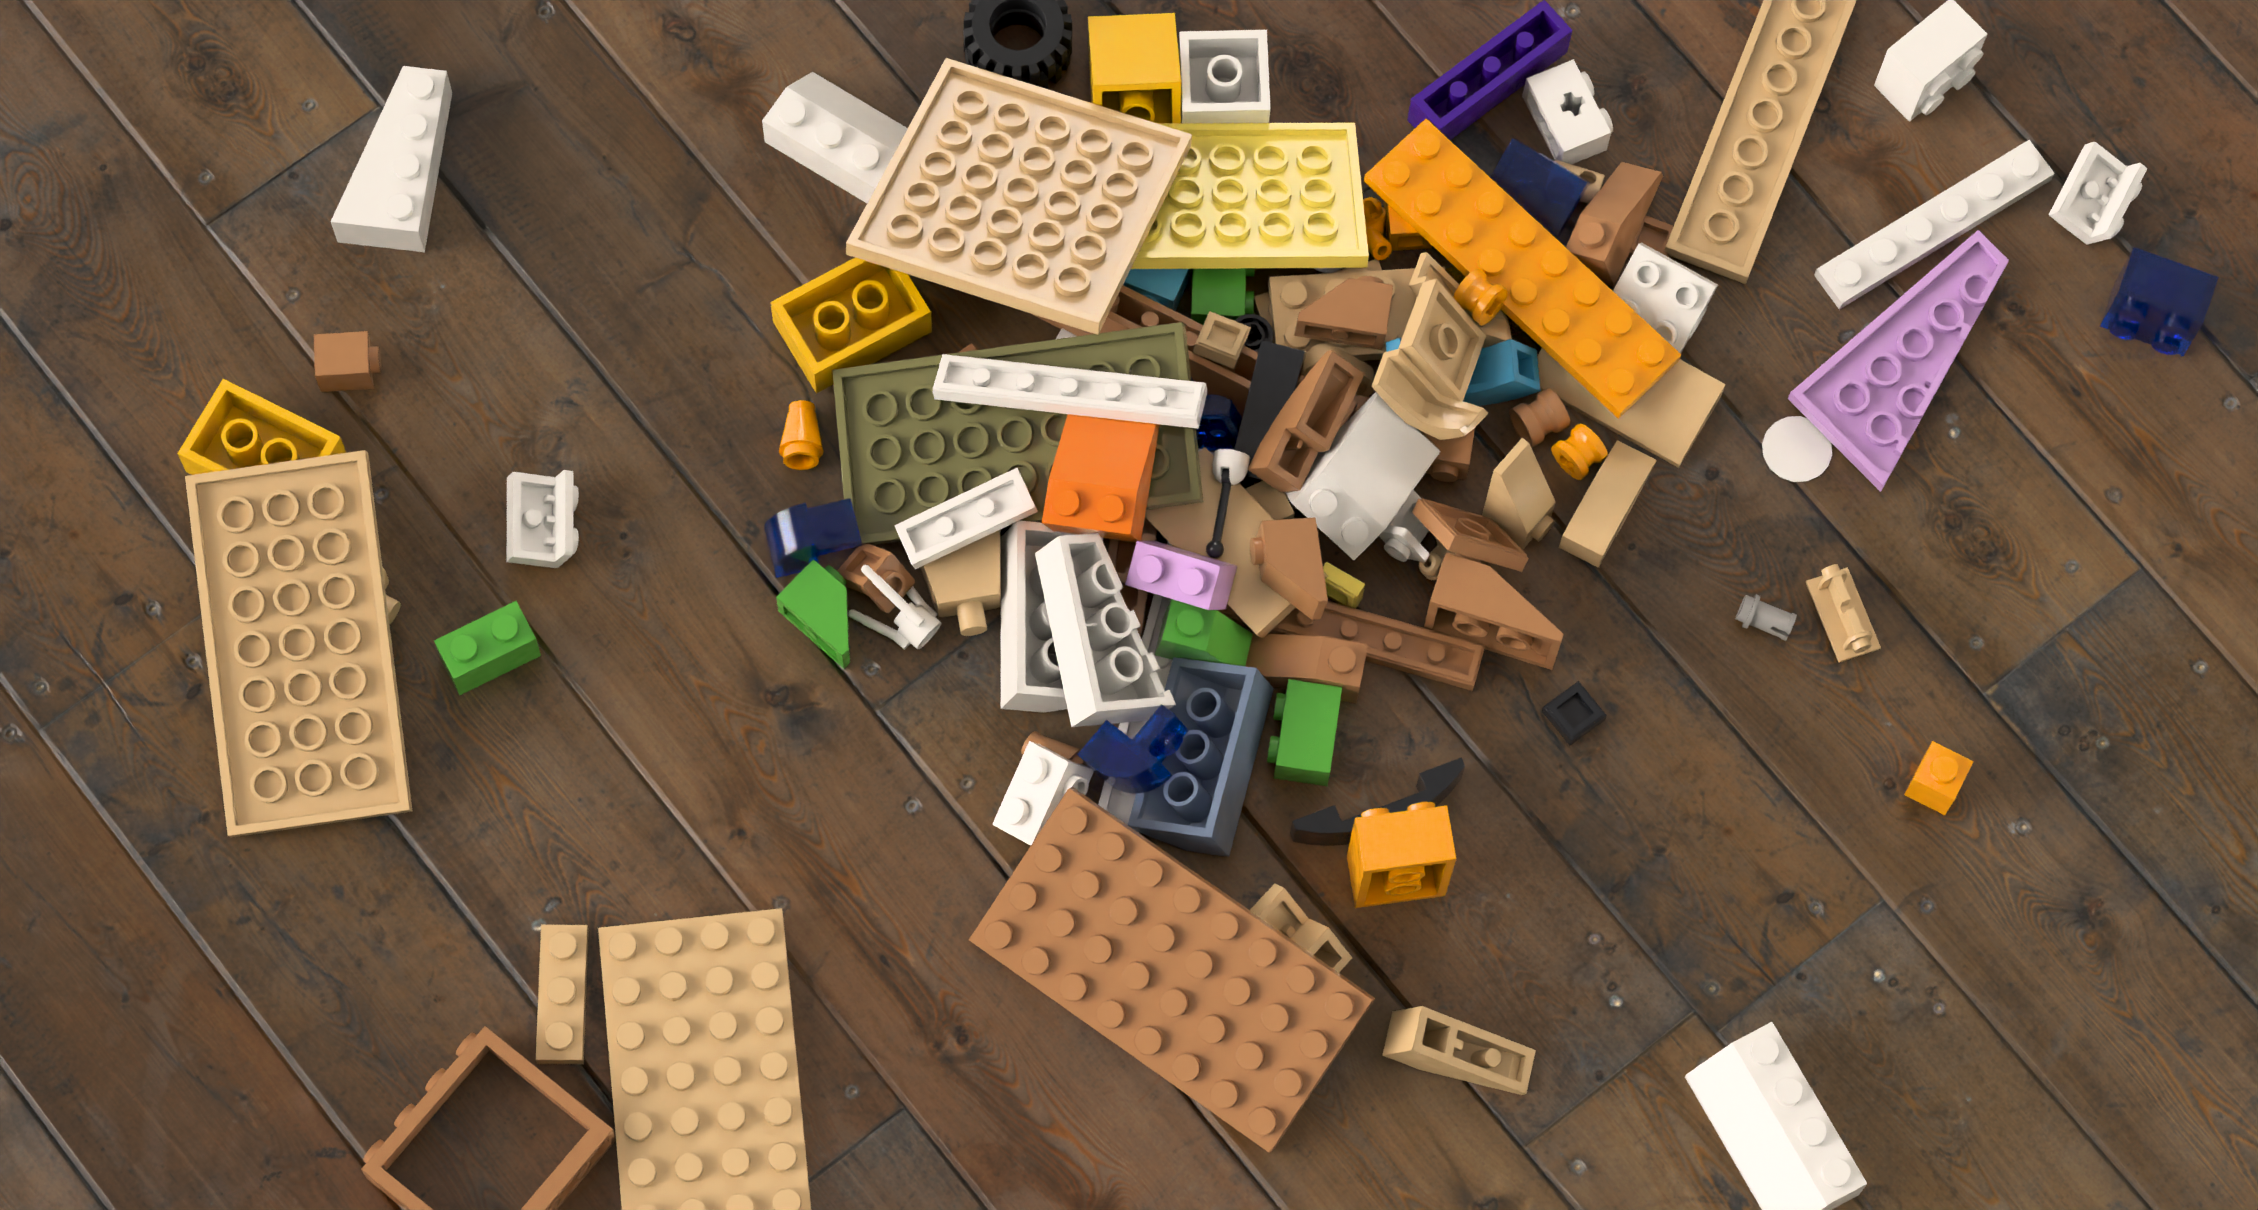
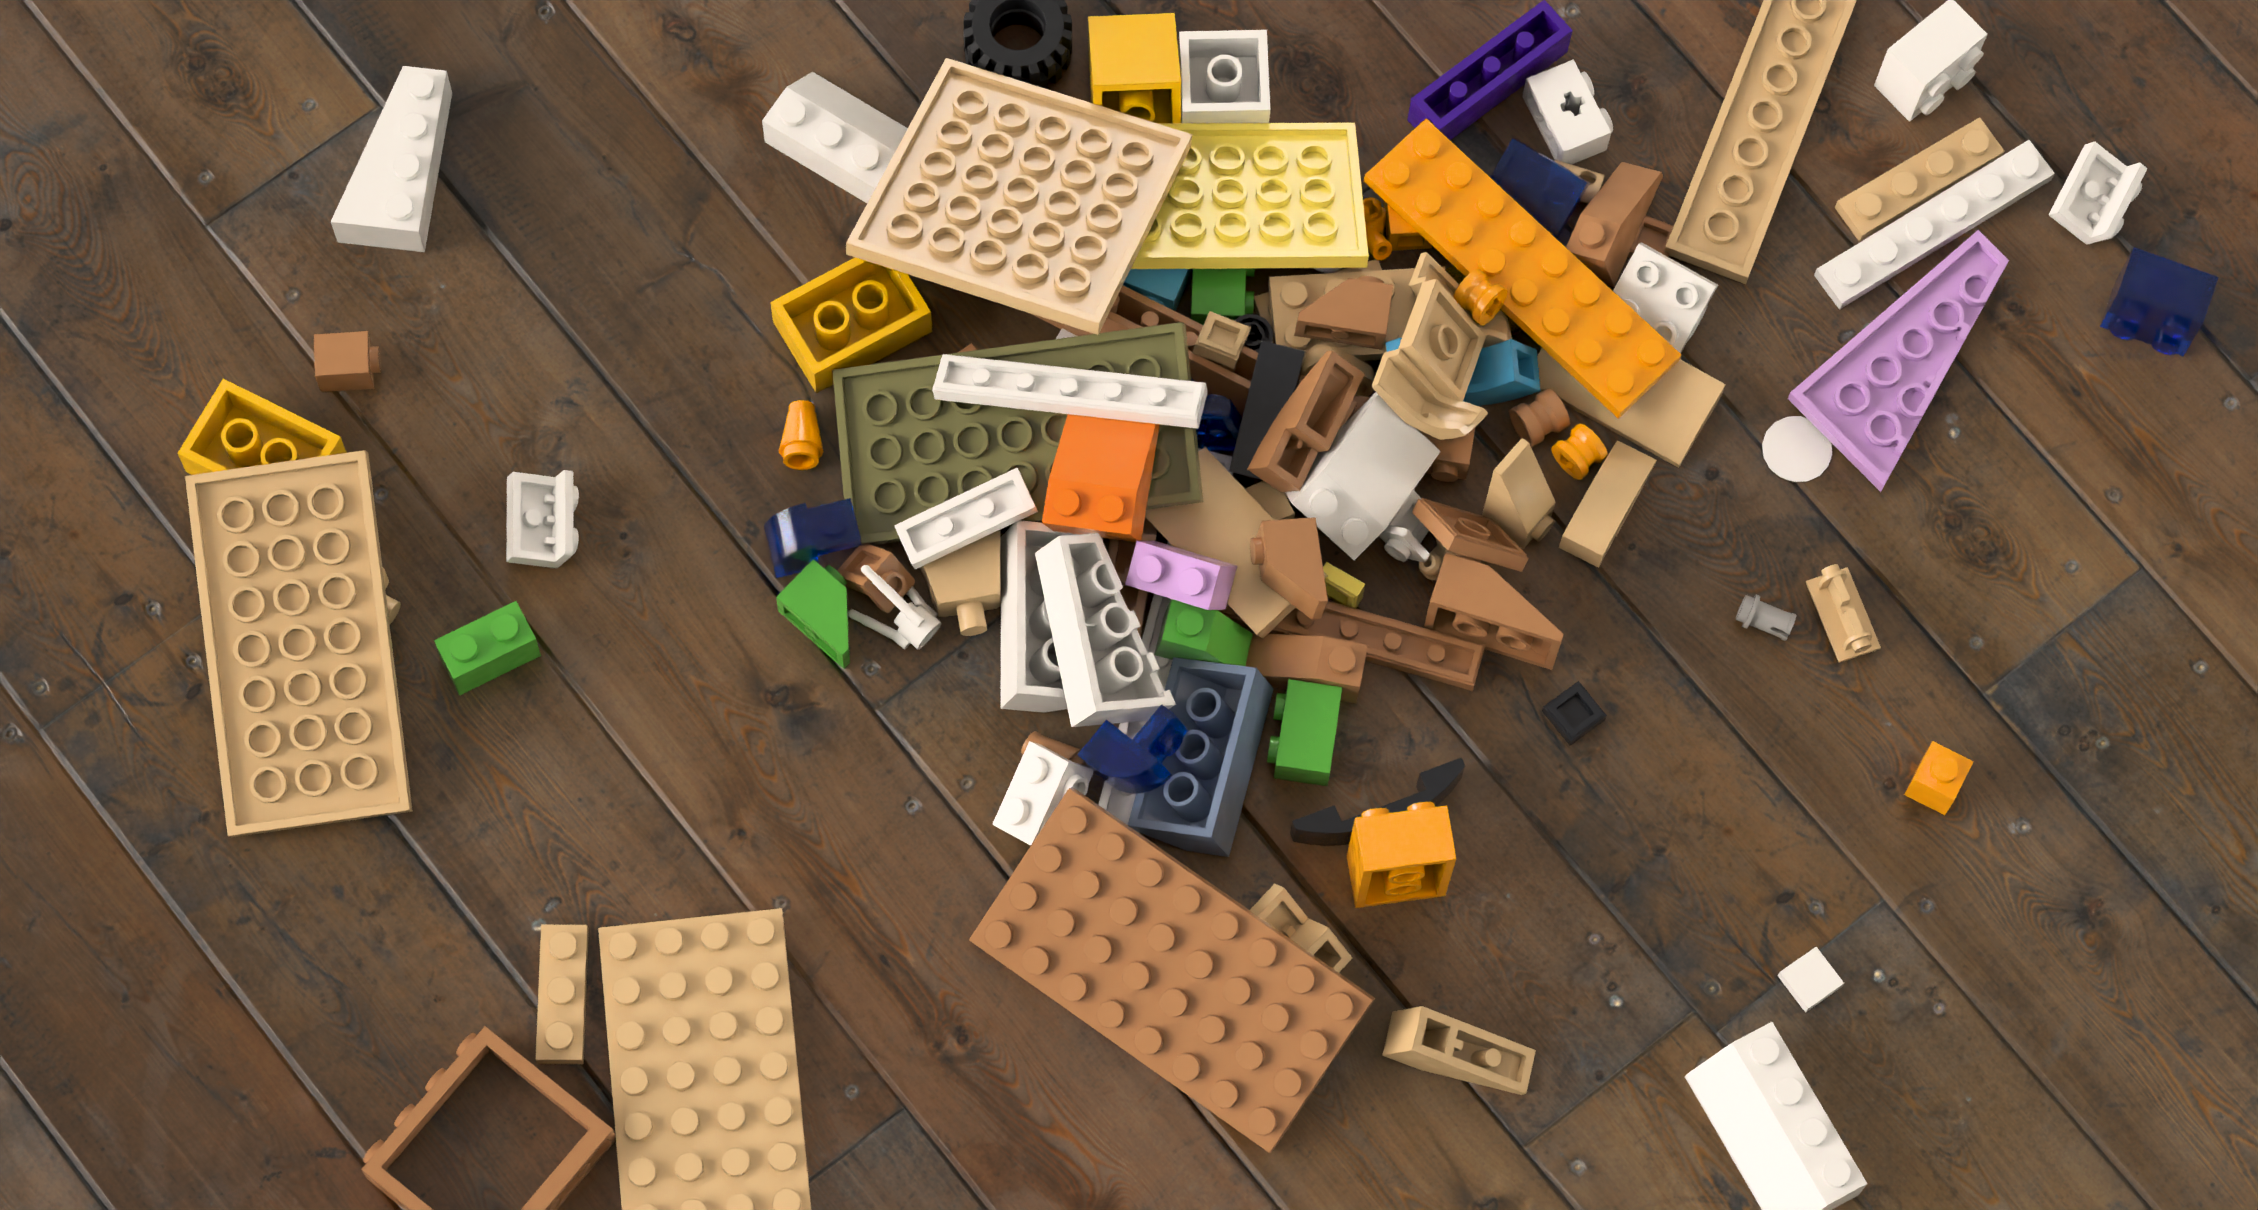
(1229, 469): hinge -> none
(1810, 979): none -> white tile
(1919, 179): none -> tan plate

